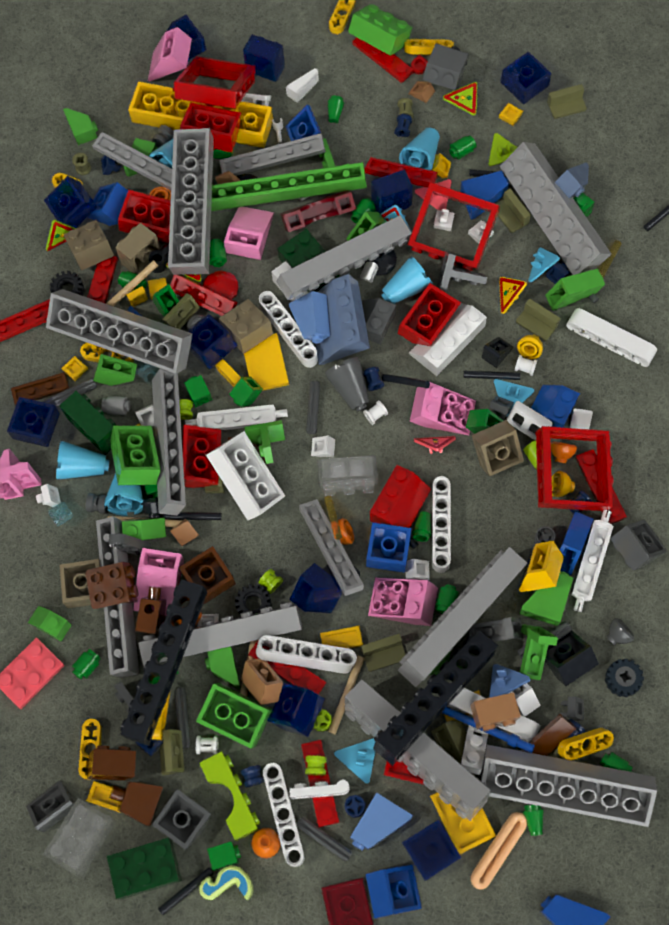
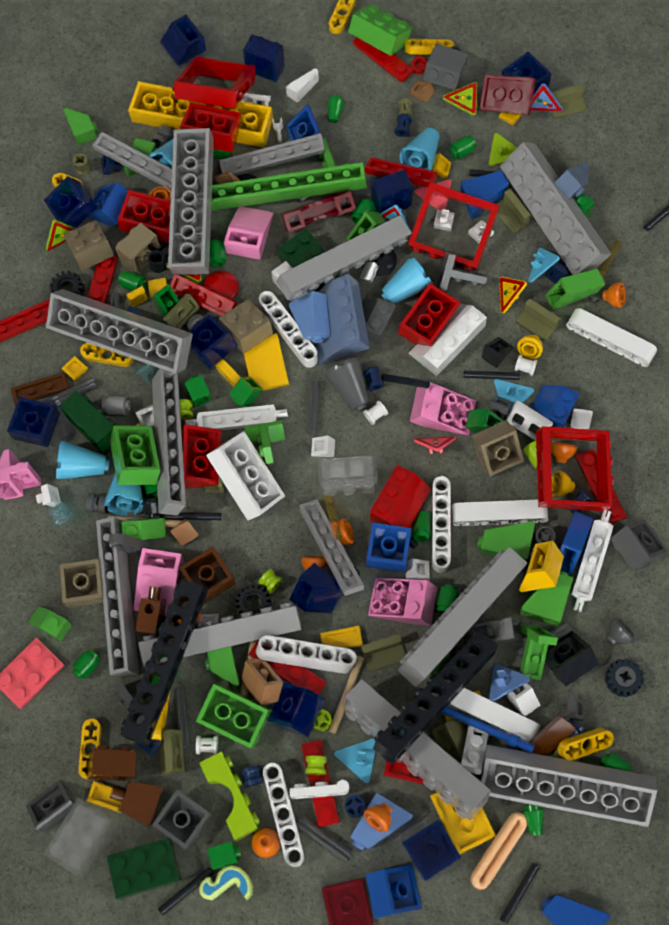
(111, 585): reddish brown bracket -> none
(114, 371): bright green slope -> none
(133, 283): tan bar -> none
(170, 54): bright pink slope -> none
(308, 560): none -> orange brick
(379, 817): none -> orange brick
(495, 711): medium nougat brick -> none
(498, 512): none -> white beam
(507, 94): none -> dark red tile
(514, 536): none -> bright green slope
(519, 893): none -> black bar
(545, 101): none -> piece
(615, 295): none -> orange brick

